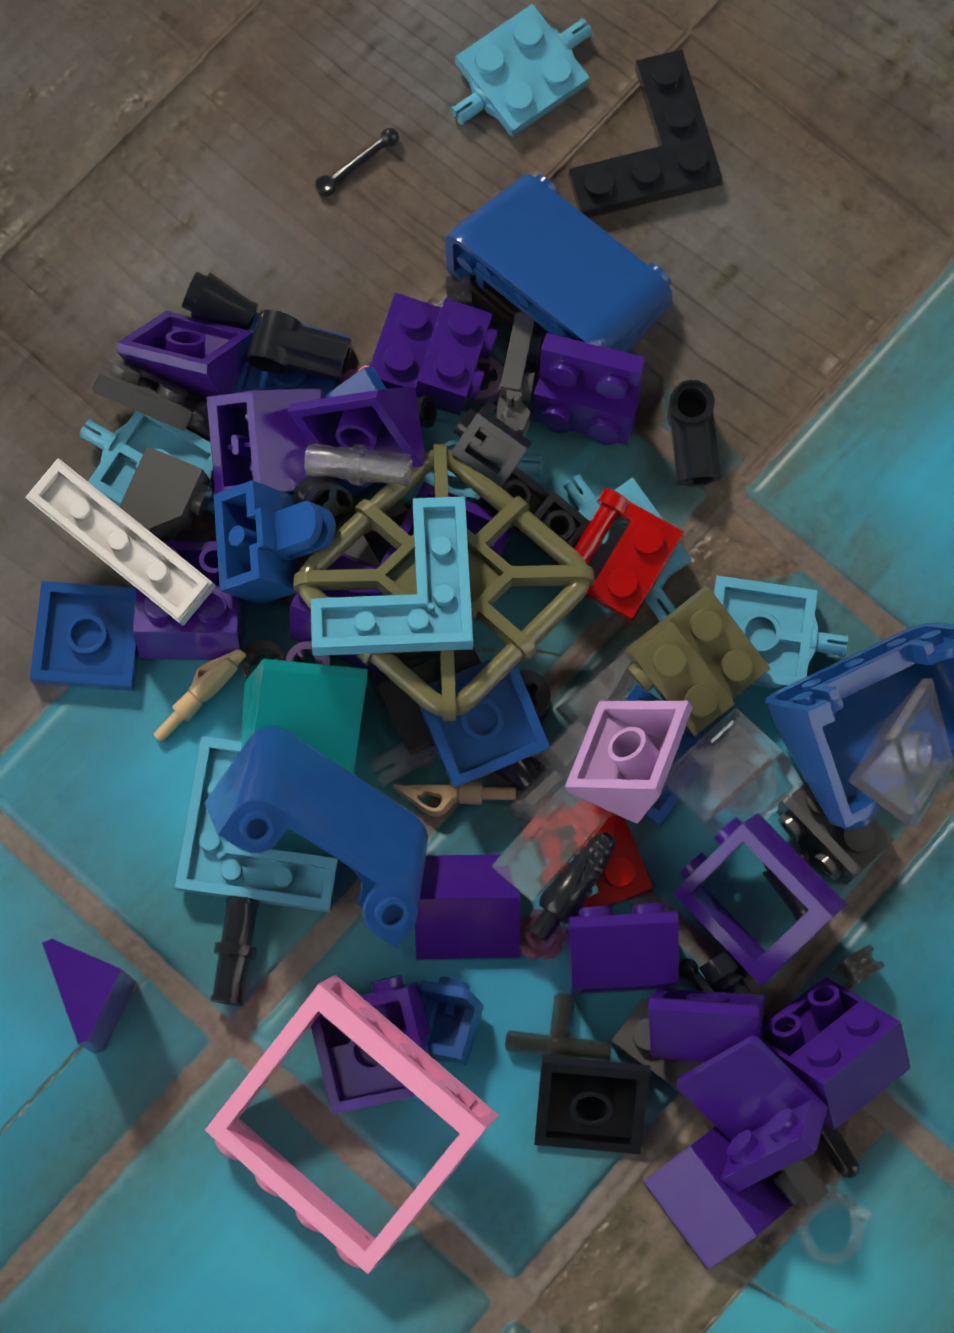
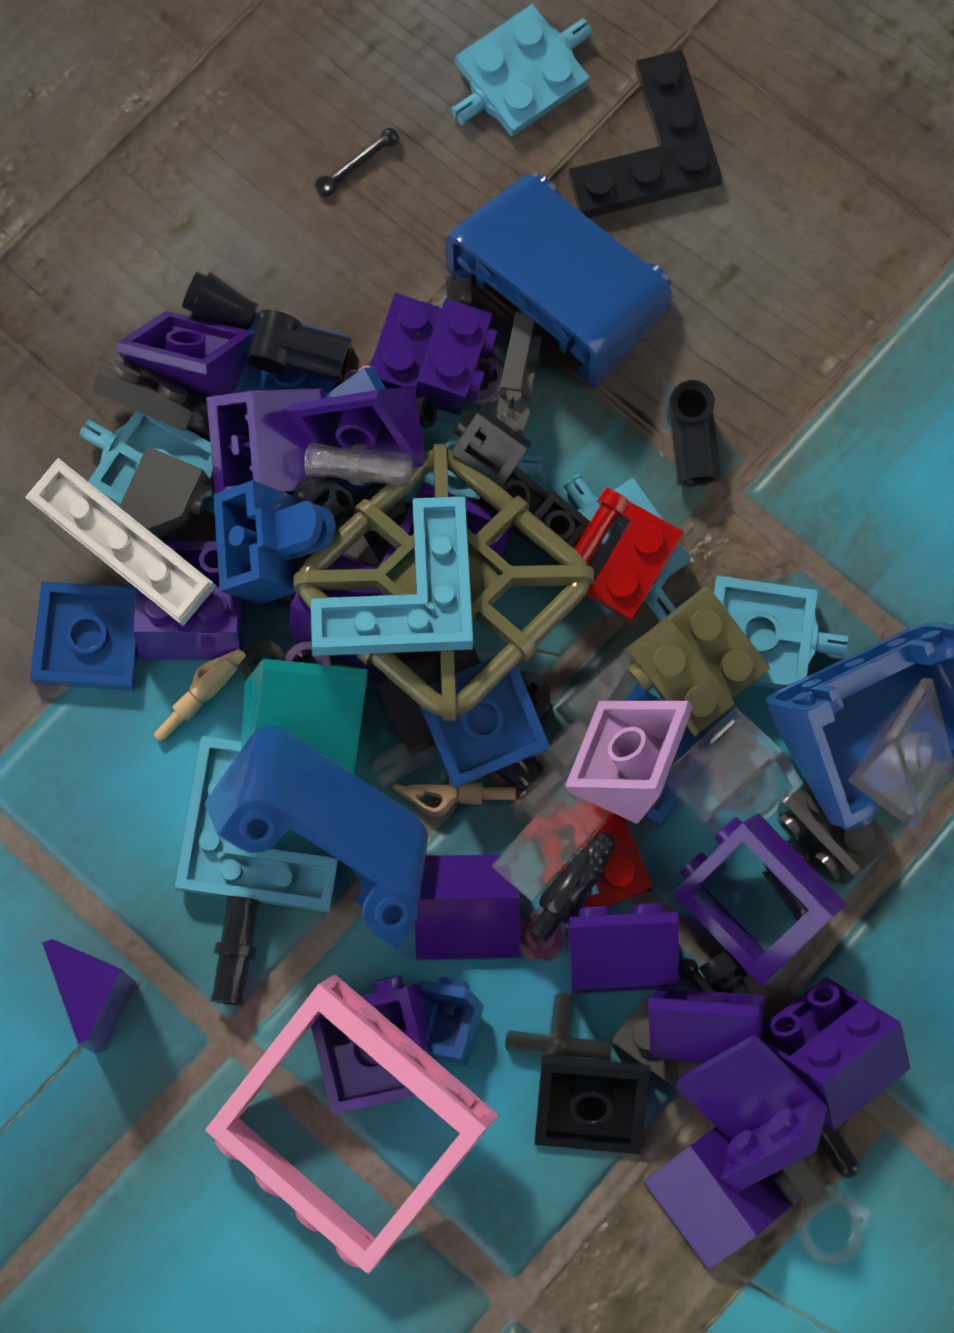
(588, 390): dark purple plate -> none
(858, 967): clear smoke bush -> none

